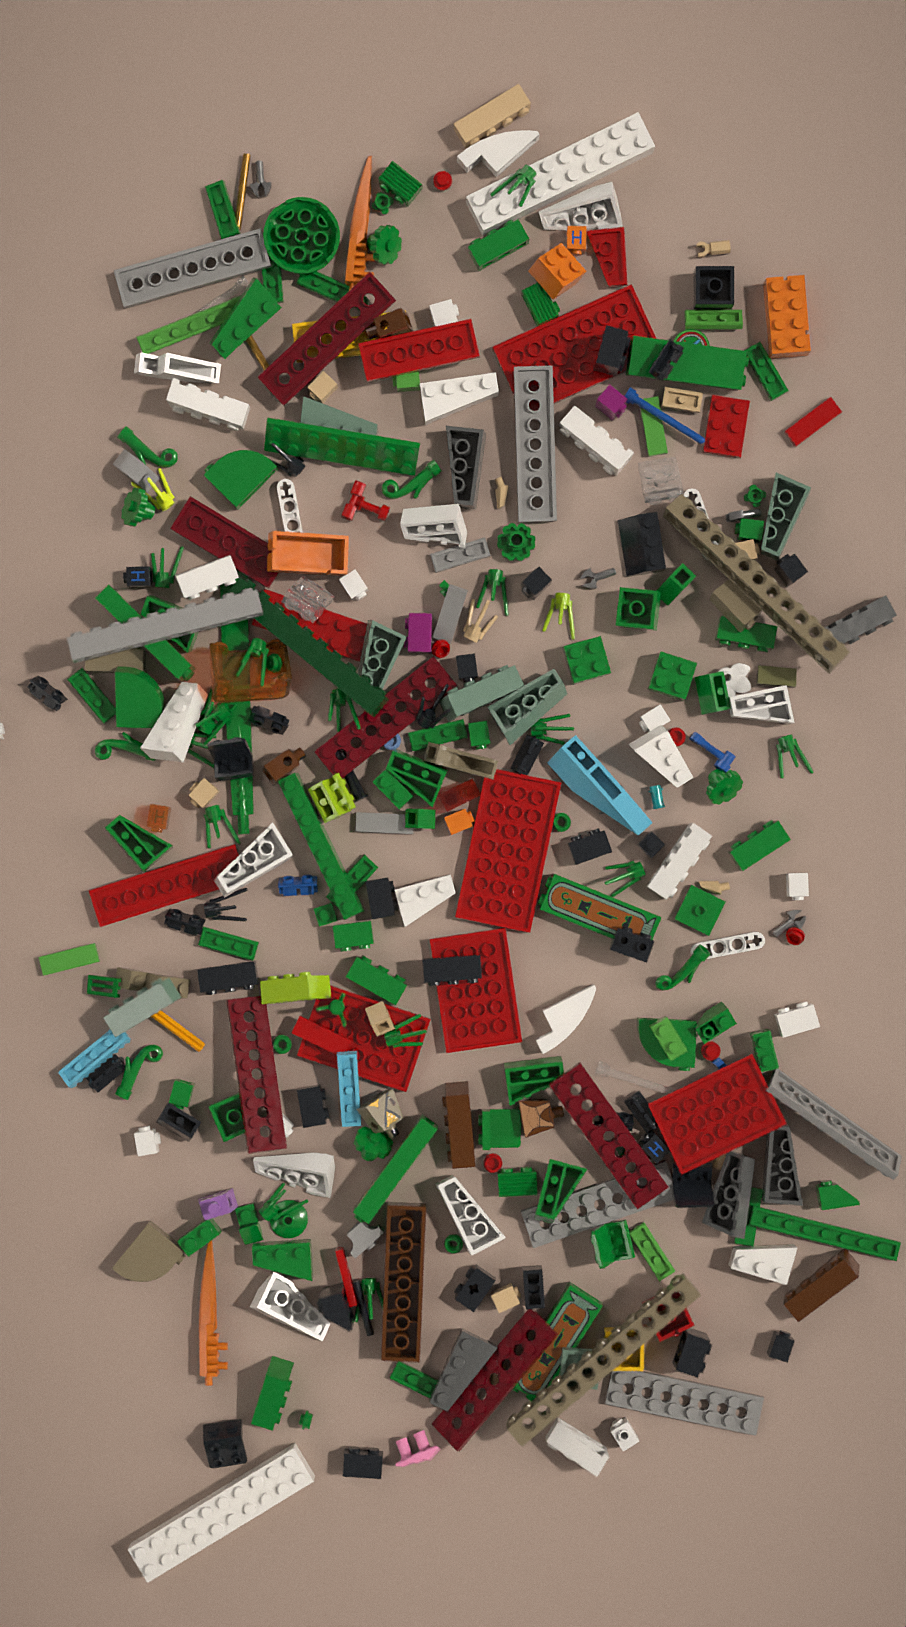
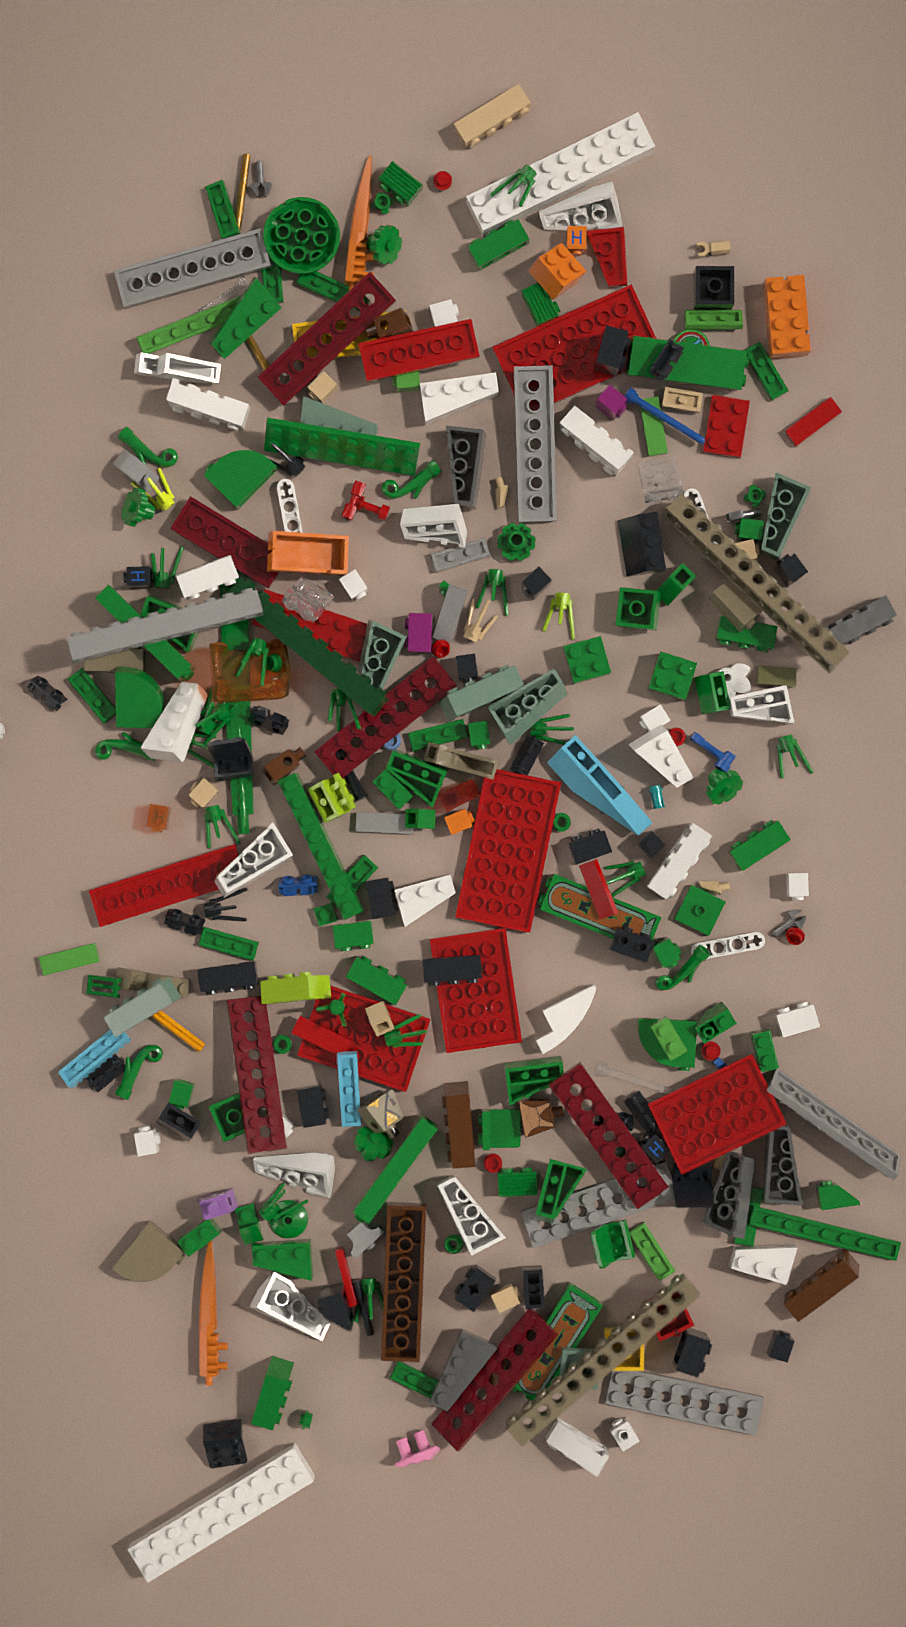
(137, 843): green wedge -> none
(362, 1463): black brick -> none
(427, 718): black plant -> none
(498, 150): white slope -> none
(596, 577): flat silver bar -> none
(598, 889): none -> red tile
(666, 953): none -> green brick

